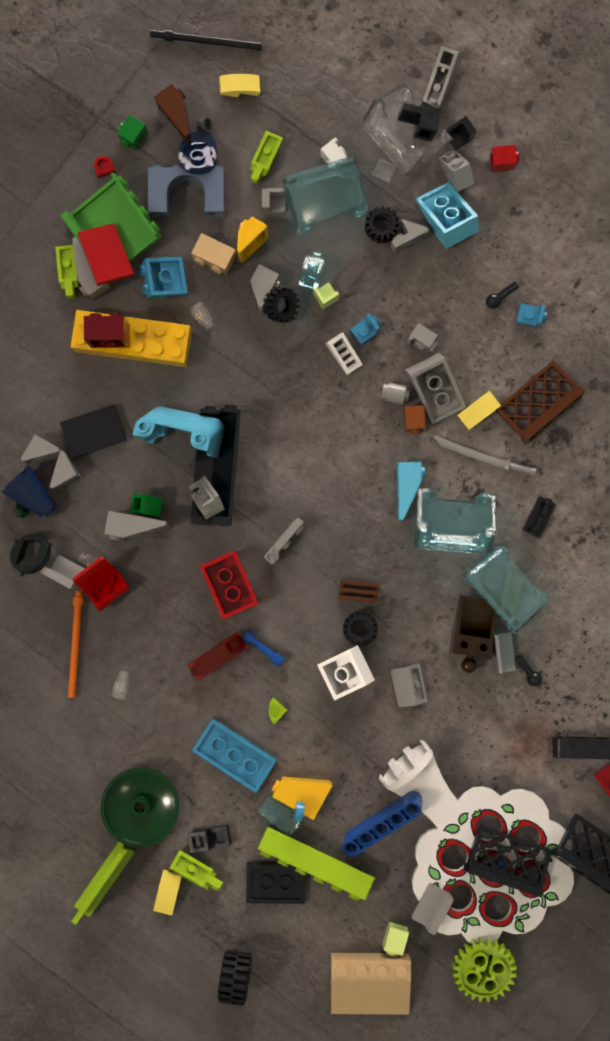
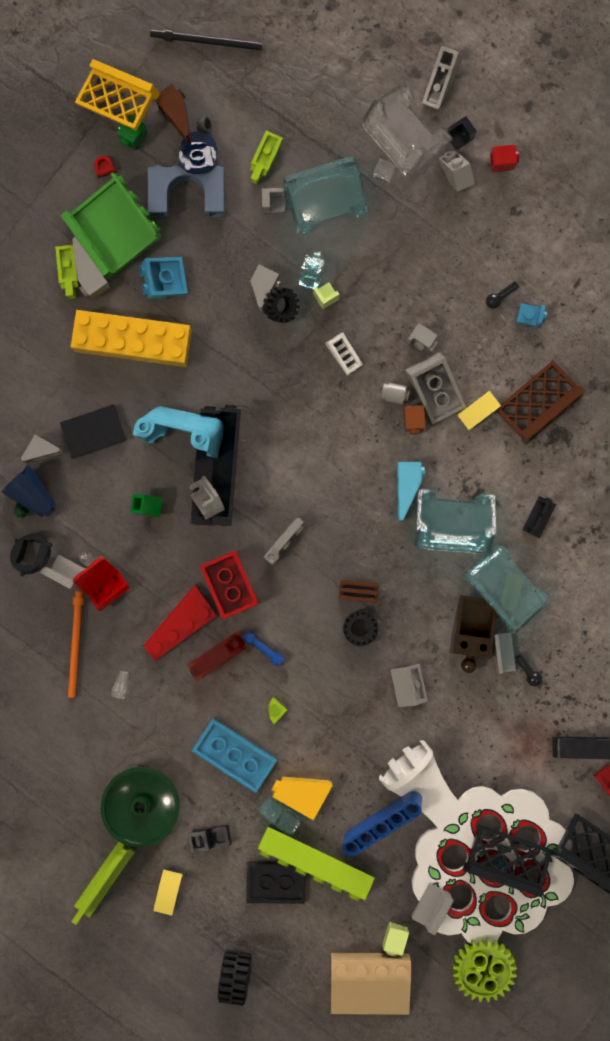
(64, 471): light grey slope -> none
(105, 254): red tile -> none
(106, 331): dark red brick -> none
(126, 82): none -> yellow fence
(129, 526): light grey slope -> none
(183, 621): none -> red wing
(195, 871): lime hinge -> none
(202, 315): clear cone -> none
(213, 254): tan brick -> none
(235, 84): light yellow slope -> none
(250, 237): yellow slope -> none
(298, 811): dark azure tile -> none
(332, 152): white brick -> none
(346, 672): white brick -> none
(366, 329): dark azure bracket -> none
(381, 235): black tyre -> none
(413, 233): light grey slope -> none
(423, 117): black brick -> none
(448, 215): medium azure slope -> none
(484, 458): light grey sword -> none

